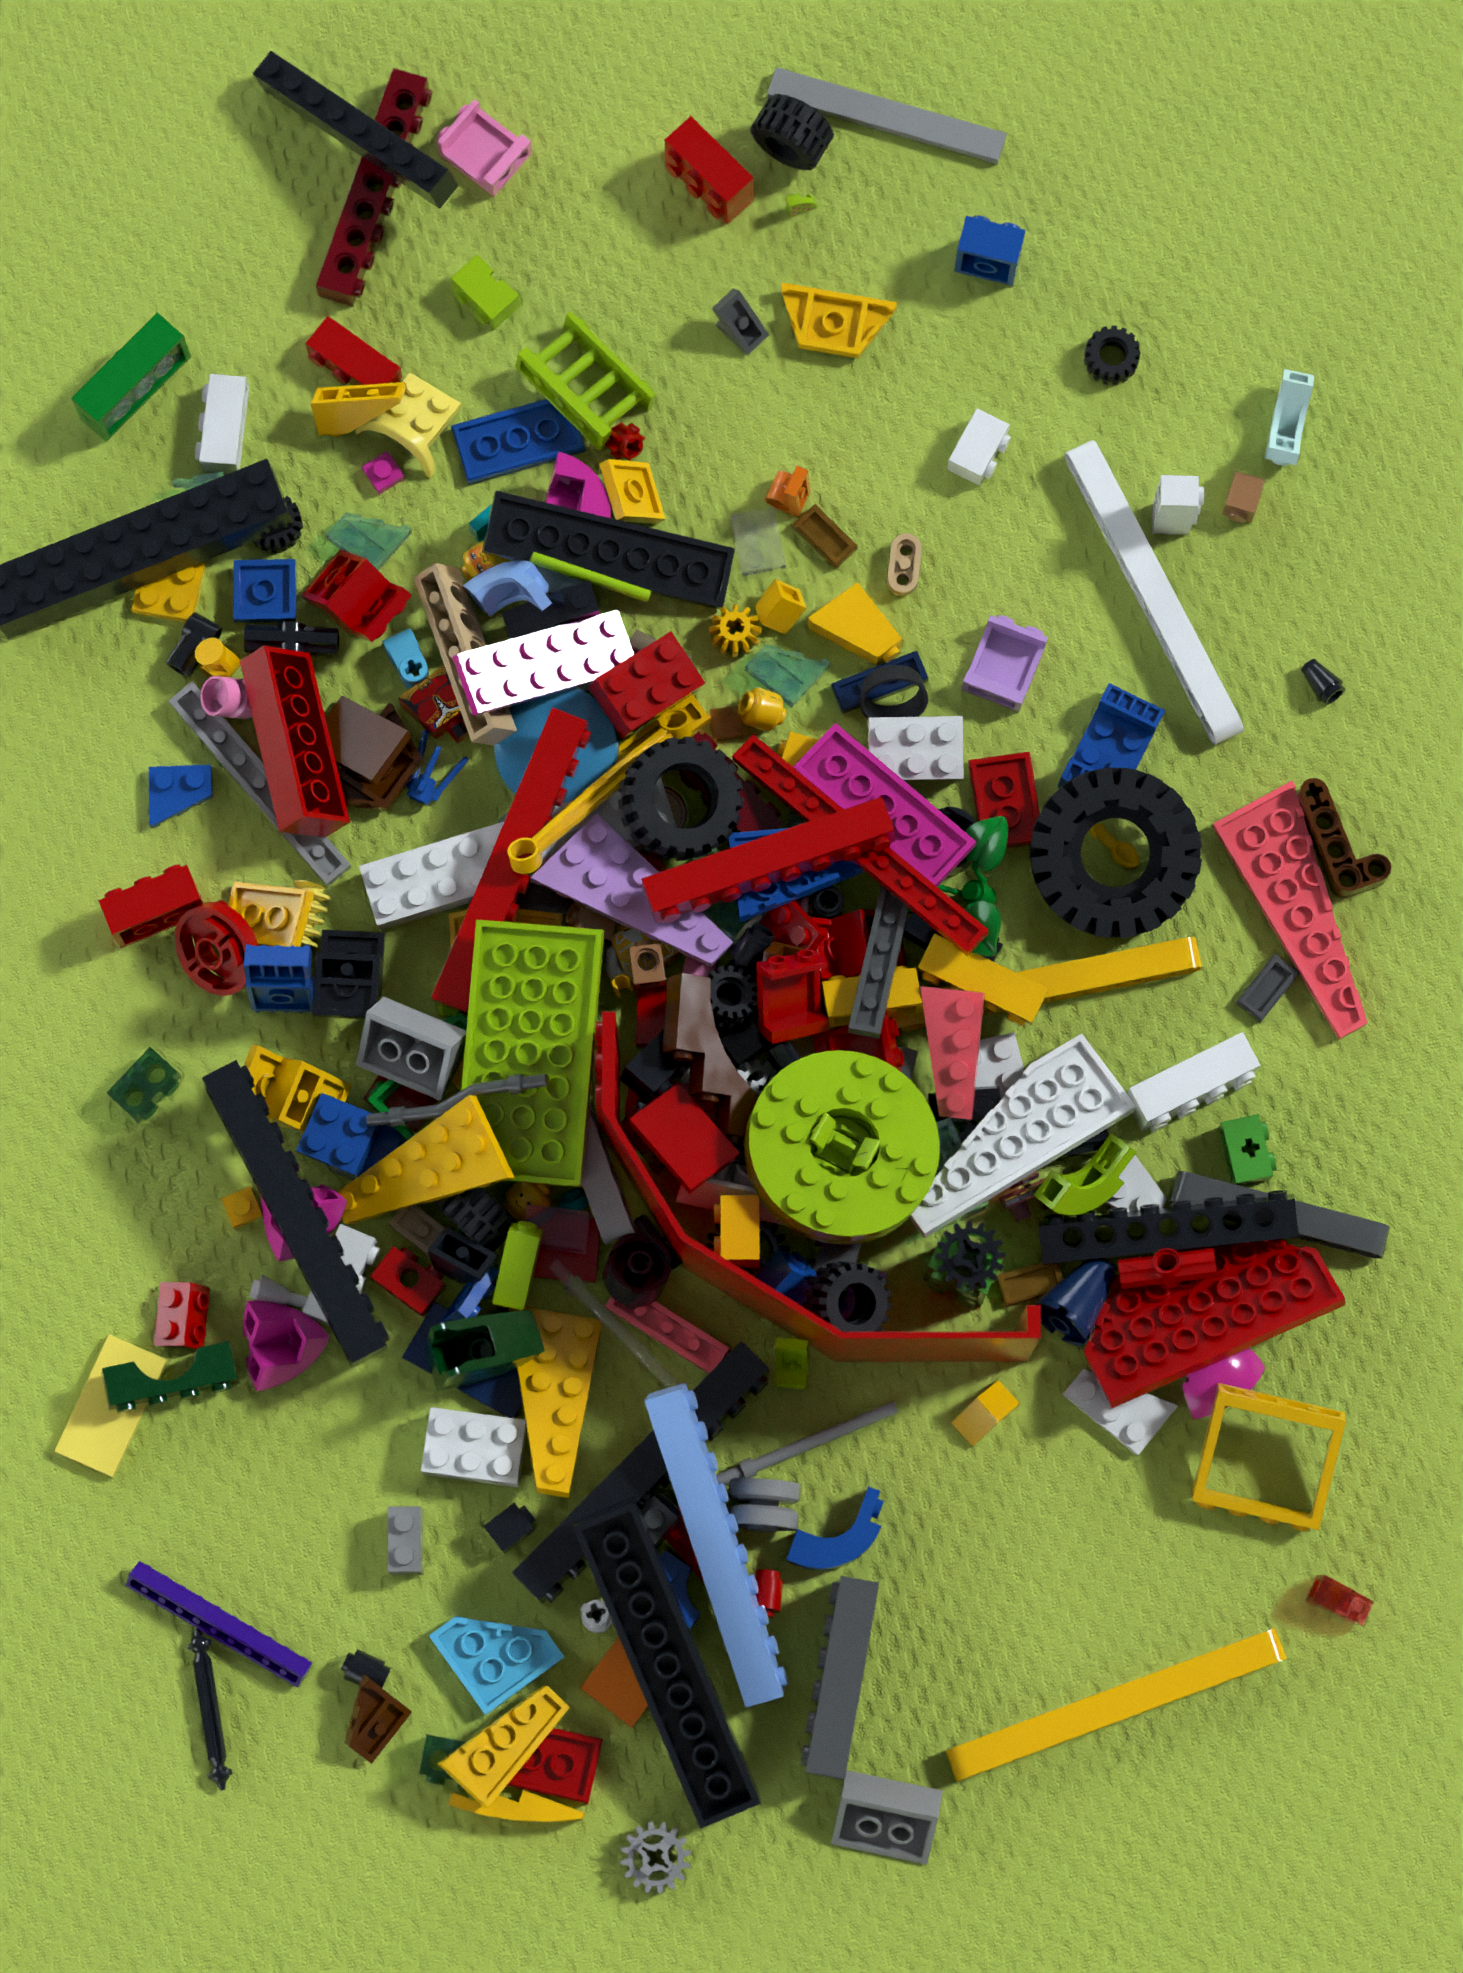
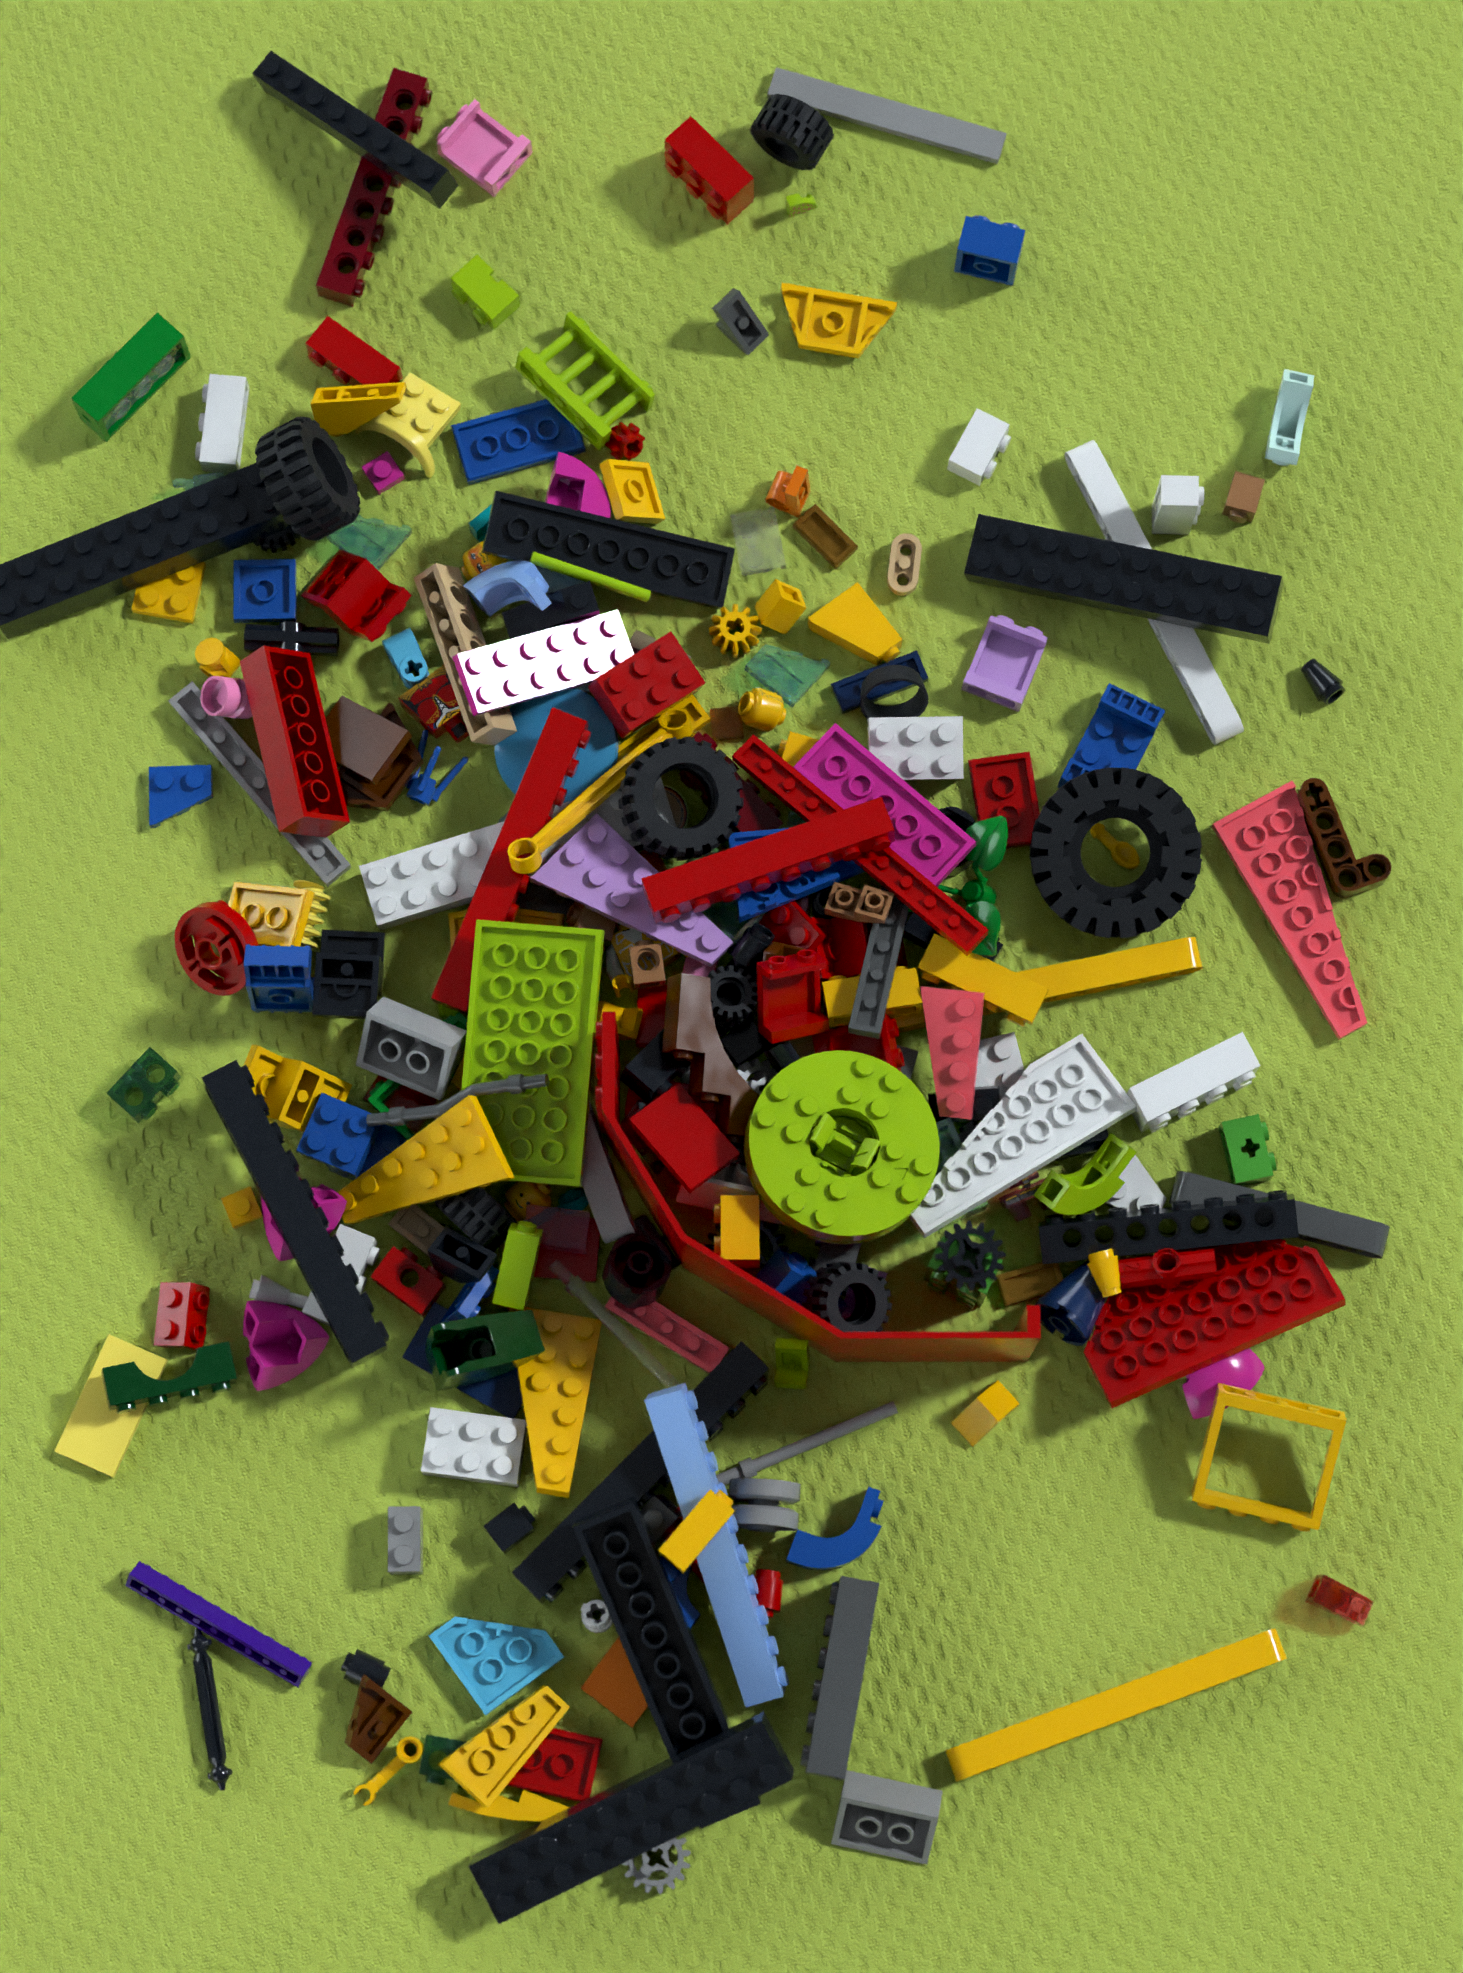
(150, 905): red brick -> none
(194, 631): black piece -> none
(307, 478): none -> black tyre
(398, 1762): none -> yellow brick
(627, 1019): none -> yellow panel
(631, 1818): none -> black brick
(697, 1530): none -> yellow slope
(859, 905): none -> medium nougat slope
(1105, 1272): none -> yellow cone
(1116, 338): black tyre -> none
(1124, 578): none -> black brick
(1131, 1422): white wing -> none
(1267, 988): dark grey tile -> none

